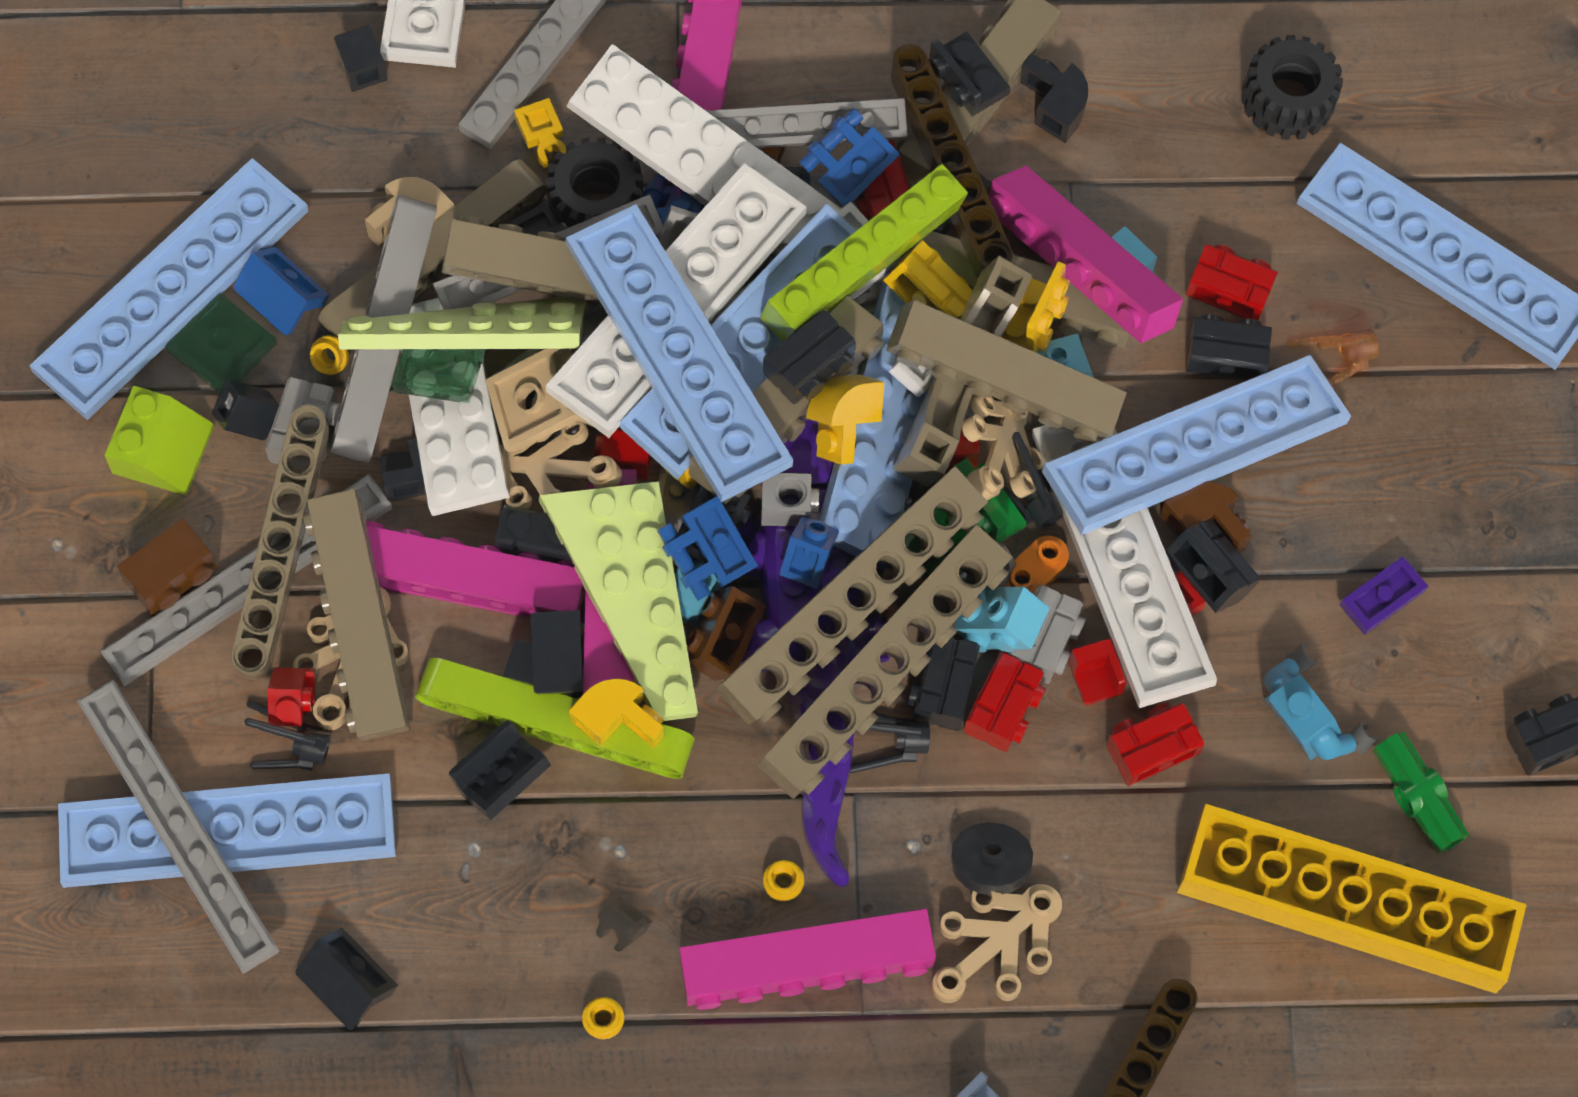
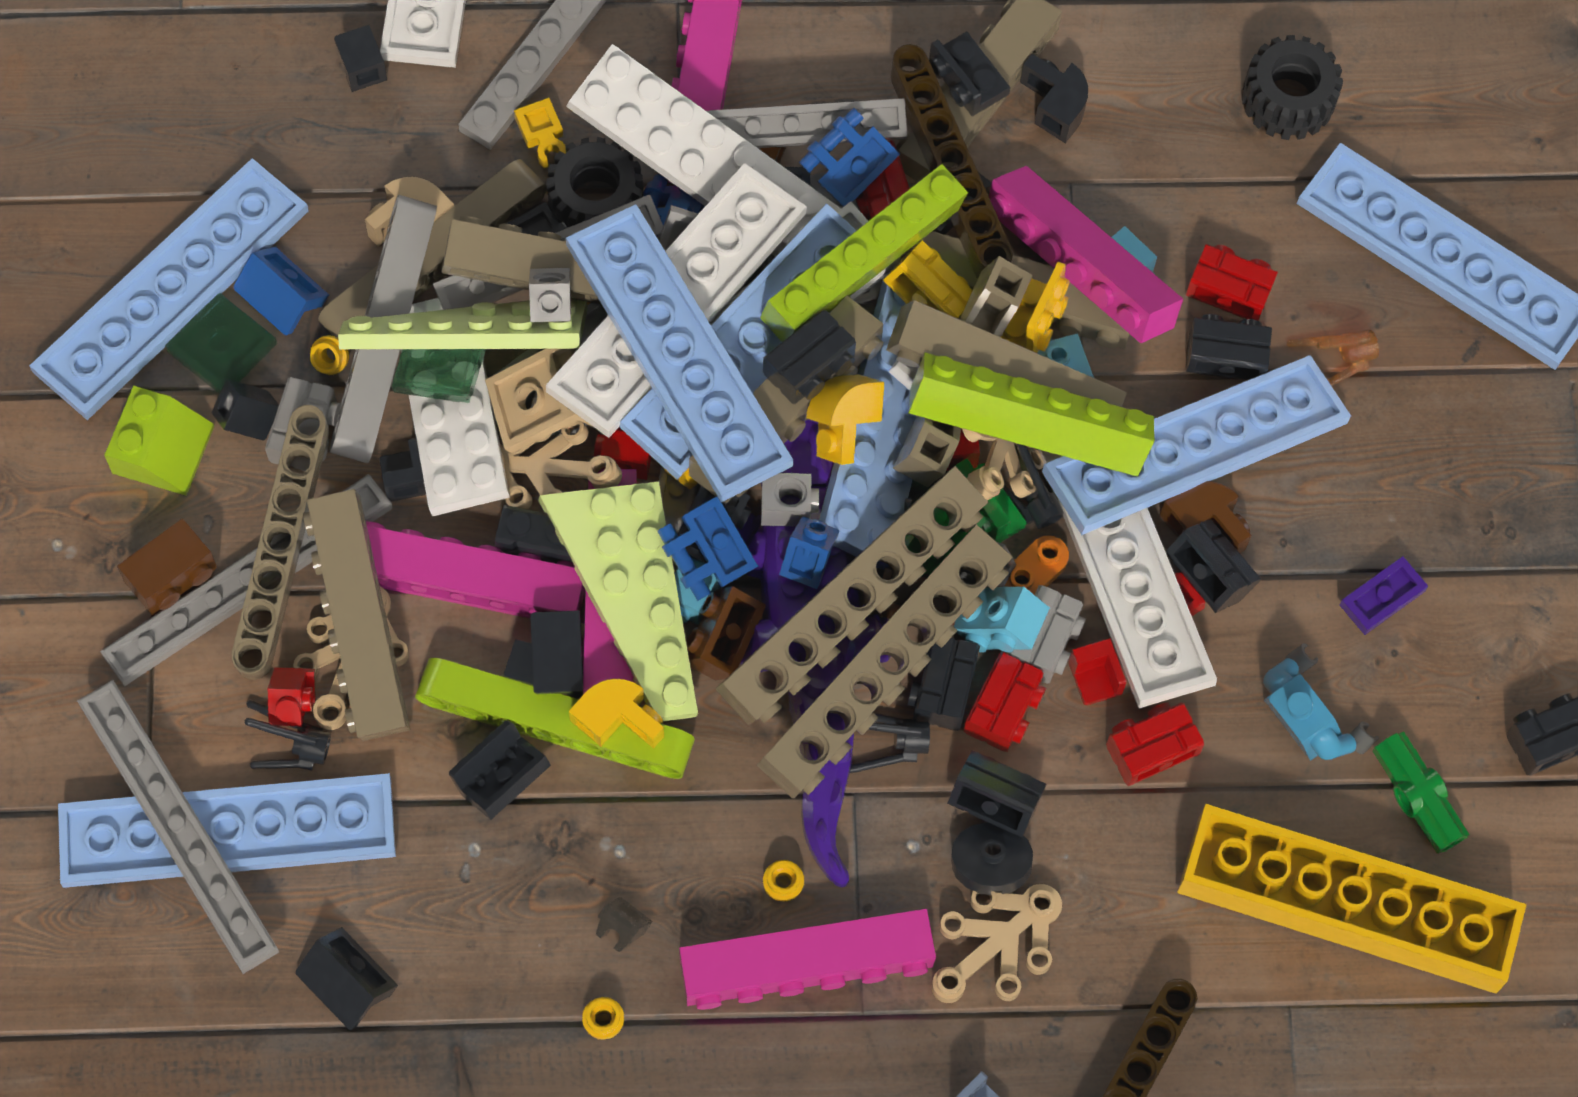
(550, 295): none -> light grey brick
(996, 793): none -> black brick
(1031, 414): none -> lime brick

